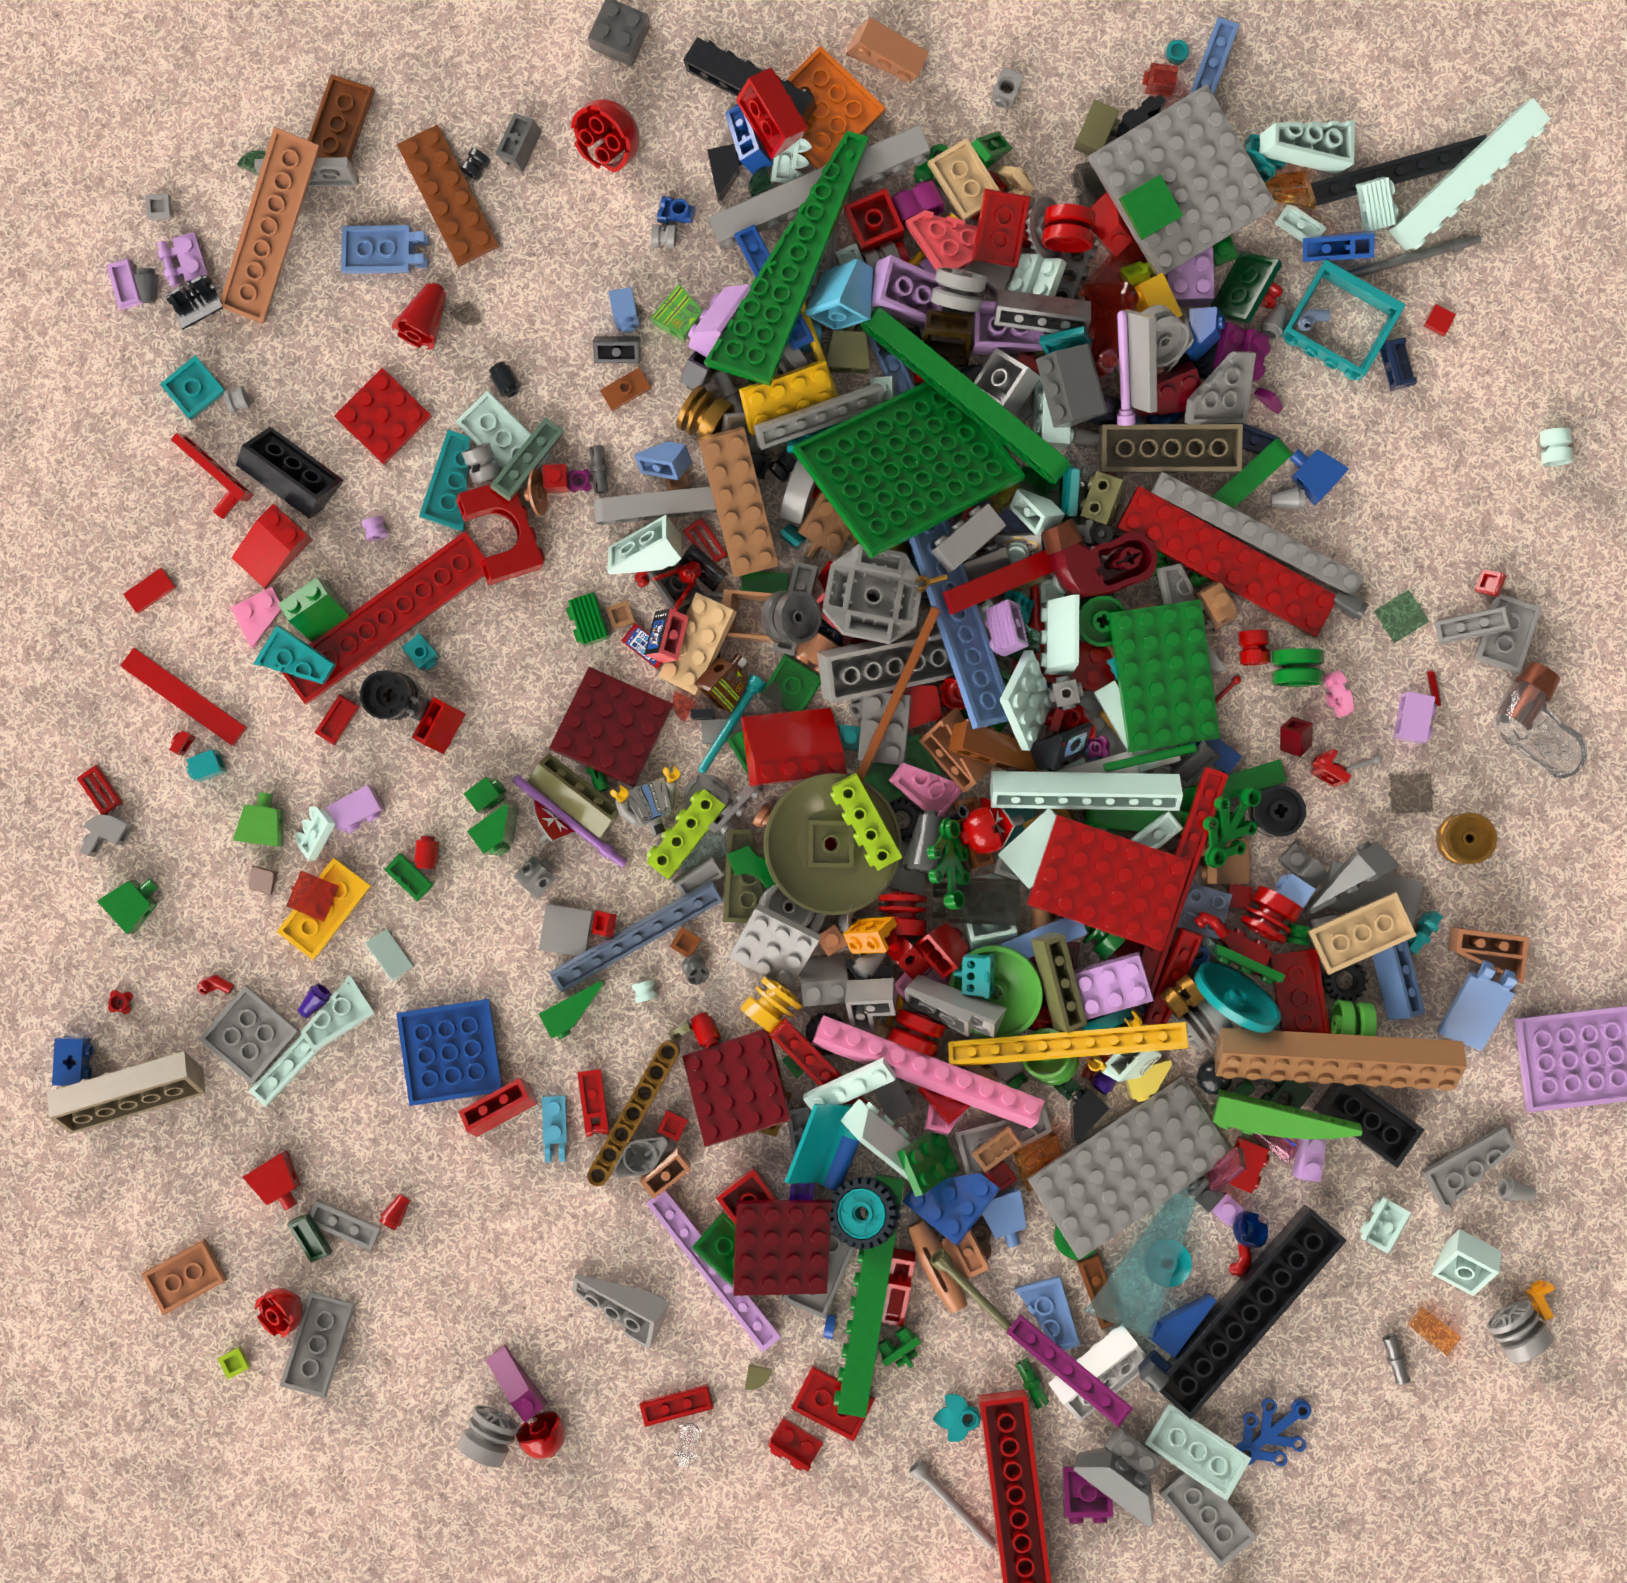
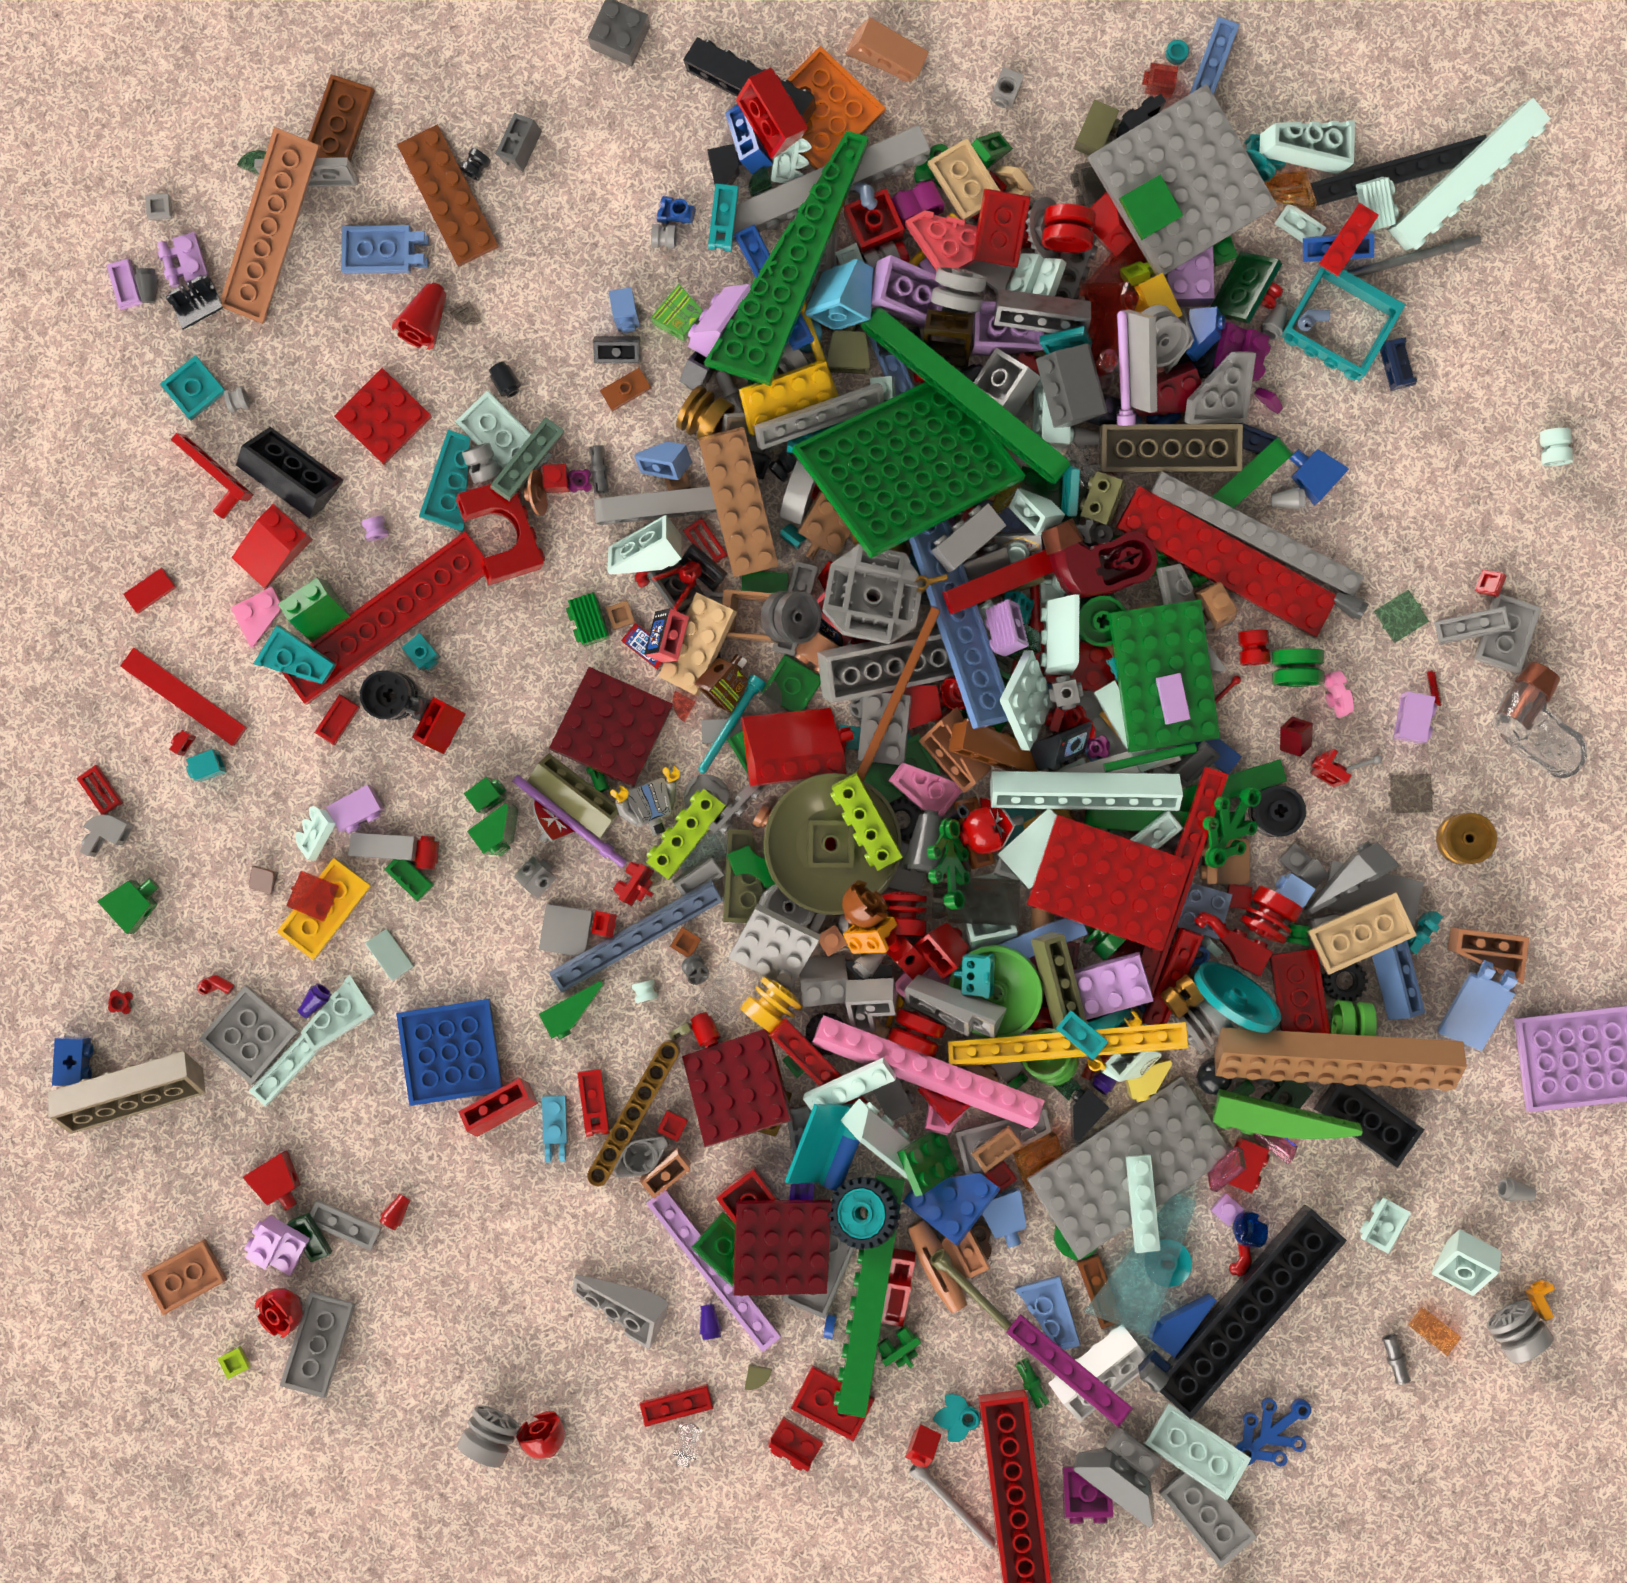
(261, 823): bright green torso -> none
(276, 1245): none -> lavender plate
(382, 846): none -> light grey tile
(516, 1384): magenta slope -> none
(612, 124): red cylinder -> none
(637, 886): none -> red hips
(702, 714): black tile -> none
(709, 1323): none -> dark purple cone
(723, 216): none -> teal plate
(845, 734): none -> red hand
(863, 906): none -> dark orange cylinder
(866, 195): none -> sand blue arm
(923, 1446): none -> red brick
(1082, 1035): none -> teal plate
(1142, 1203): none -> light aqua plate
(1172, 698): none -> lavender tile
(1201, 1193): dark grey bracket -> none
(1248, 965): green tile -> none
(1309, 1159): lavender brick -> none
(1348, 239): none -> red plate
(1439, 320): red tile -> none
(1461, 1169): light grey wing -> none

